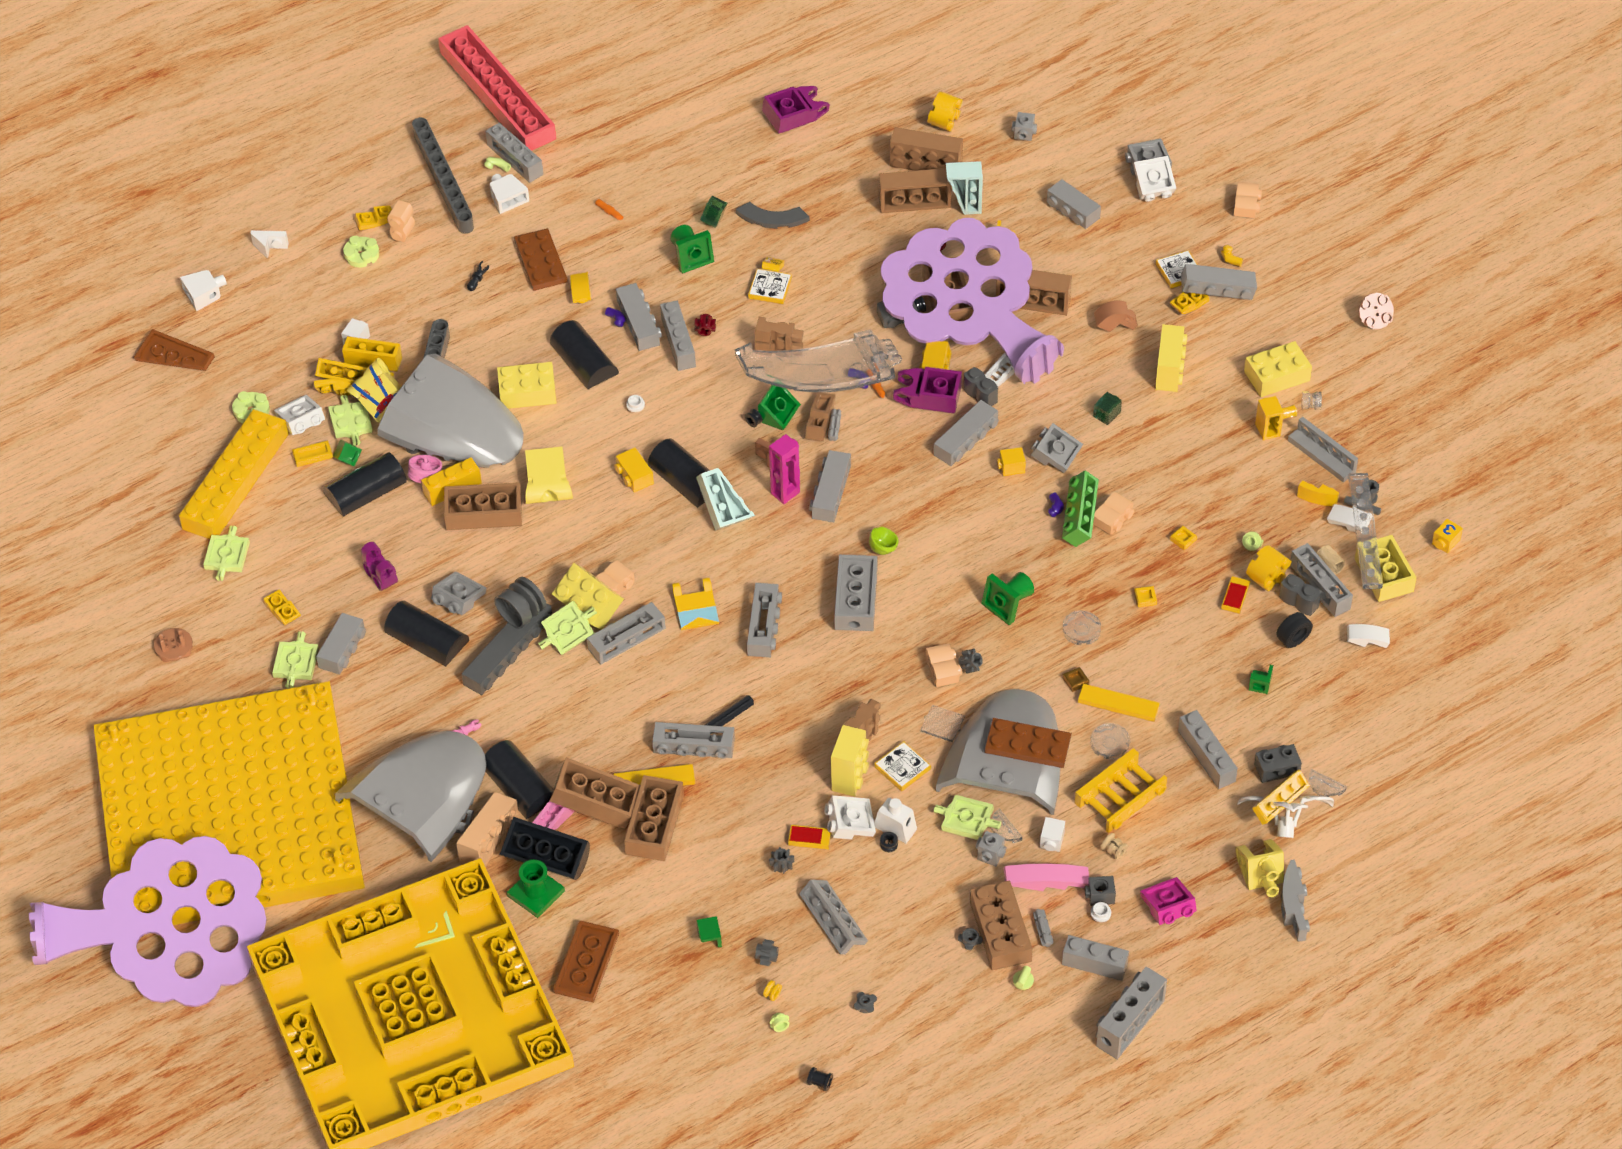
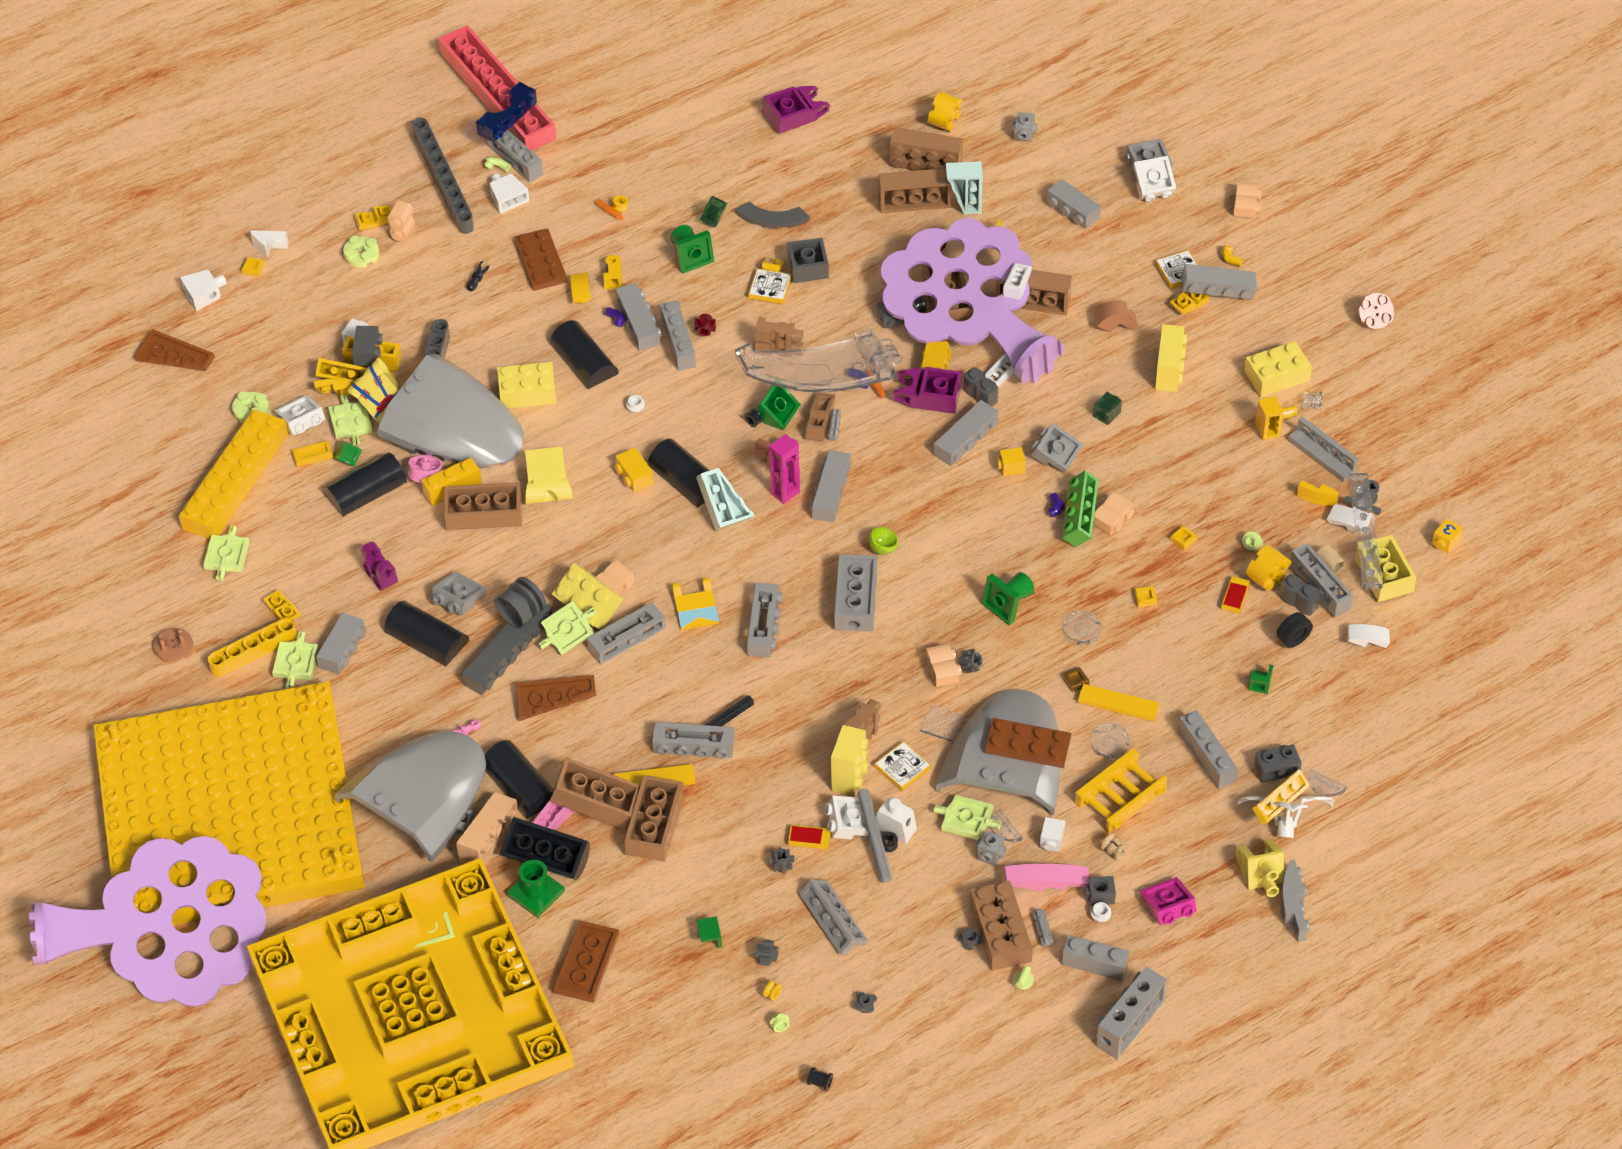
(251, 647): none -> yellow beam
(253, 266): none -> yellow tile
(366, 345): none -> dark grey brick
(494, 125): none -> clear blue arch
(550, 694): none -> dark orange wing
(613, 277): none -> yellow leg
(620, 203): none -> yellow bush
(808, 260): none -> dark grey brick
(874, 835): none -> light grey axle
(1016, 282): none -> white slope

